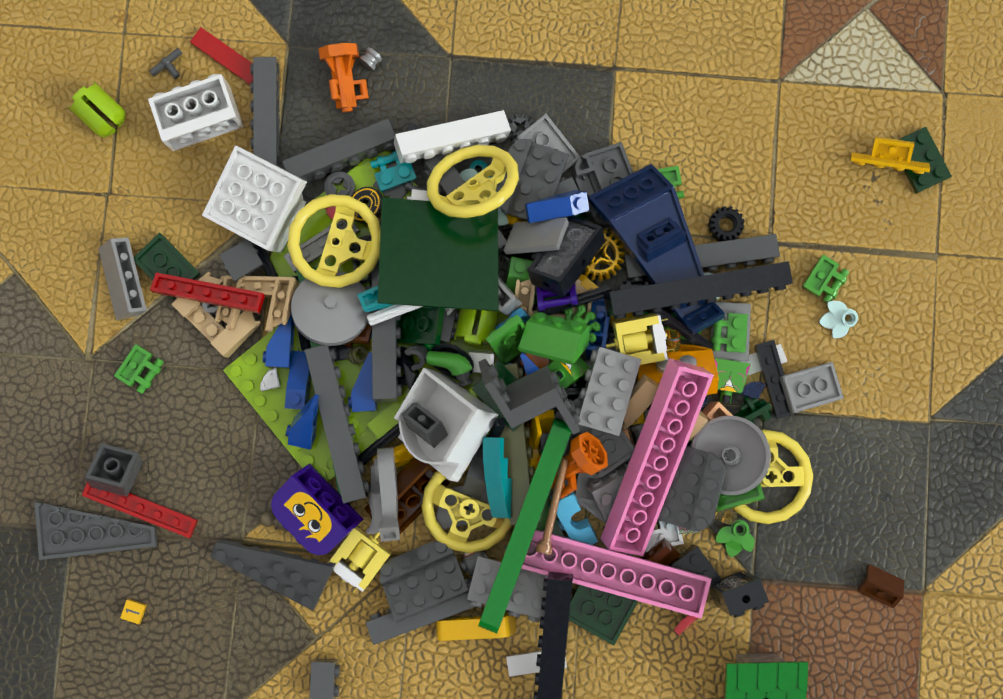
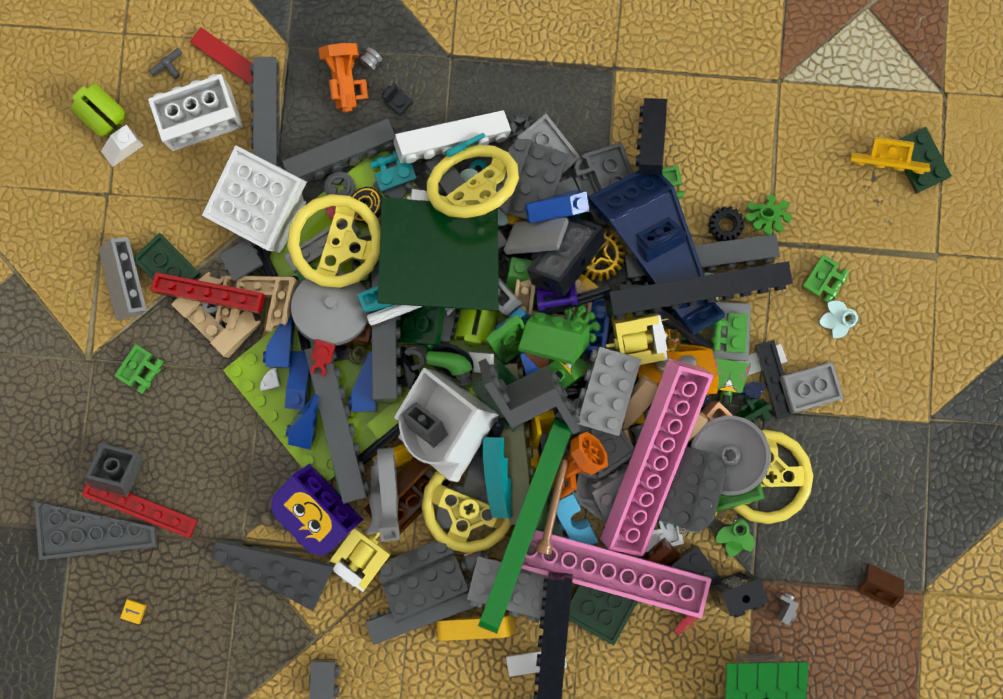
(121, 145): none -> white slope
(322, 353): none -> red plate
(396, 99): none -> black bracket
(462, 146): none -> teal piece
(652, 136): none -> black brick
(767, 214): none -> bright green animal
(788, 611): none -> light grey bracket

